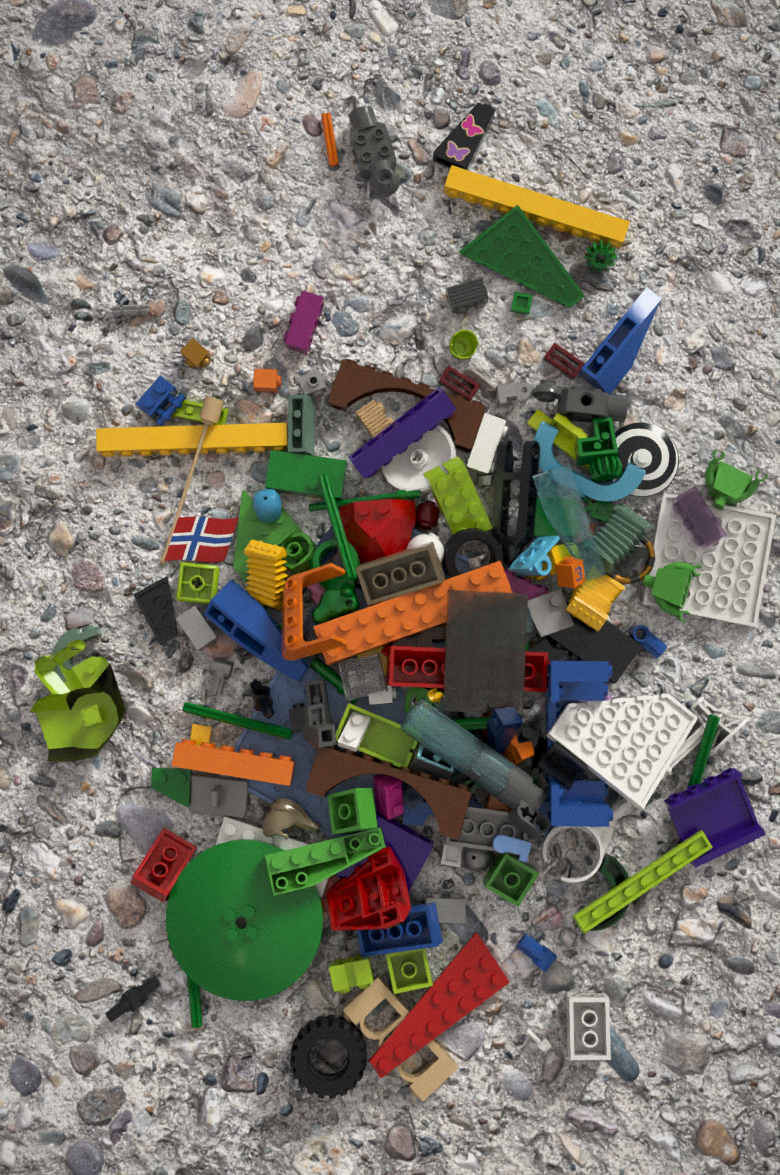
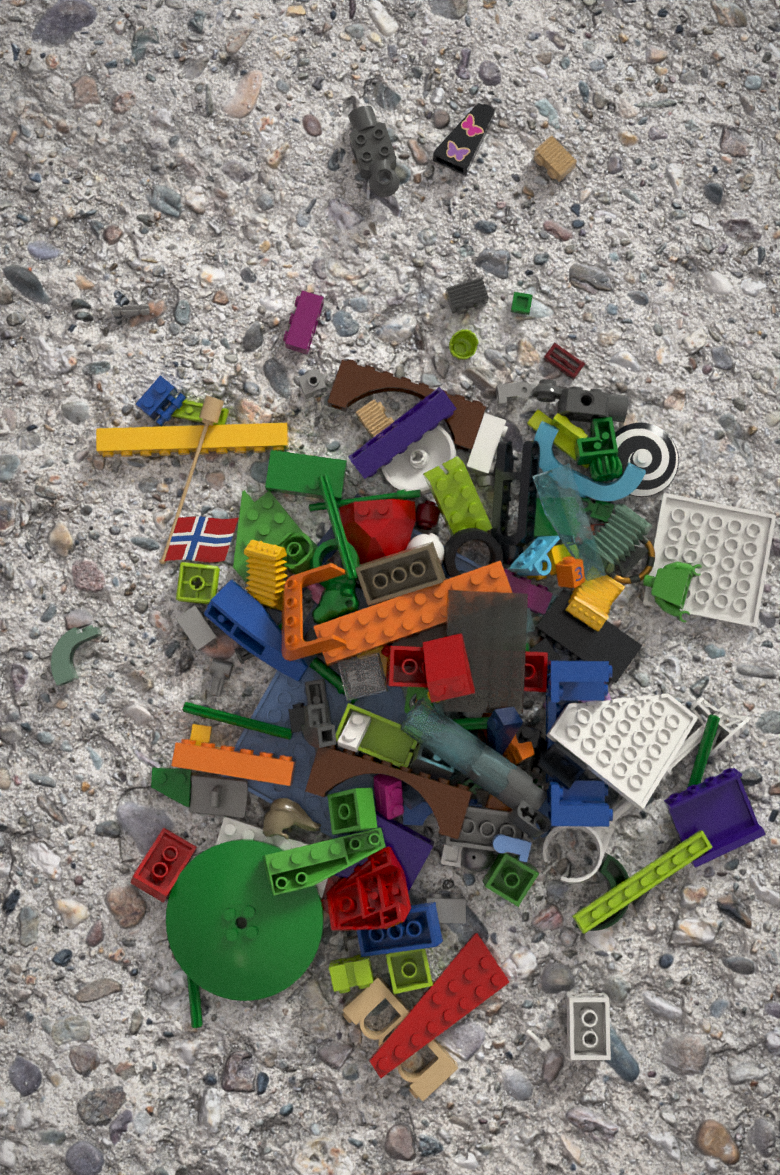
(83, 710): lime piece -> none
(133, 999): black pin -> none
(158, 609): black wing -> none
(195, 355): pearl gold brick -> none
(262, 698): black axle -> none
(266, 380): orange brick -> none
(269, 509): dark azure helmet -> none
(301, 424): sand green brick -> none
(324, 1083): black tyre -> none
(329, 139): orange axle -> none
(383, 698): white brick -> none
(445, 375): dark red tile -> none
(447, 668): none -> red slope
(475, 562): white hand -> none
(521, 254): green wing -> none
(536, 206): yellow brick -> none
(540, 955): blue piece -> none
(549, 613): light grey plate -> none
(554, 159): none -> tan brick
(601, 249): green gear -> none
(621, 346): blue wedge -> none
(649, 641): blue piece -> none
(698, 518): clear purple brick -> none
(728, 483): bright green torso -> none

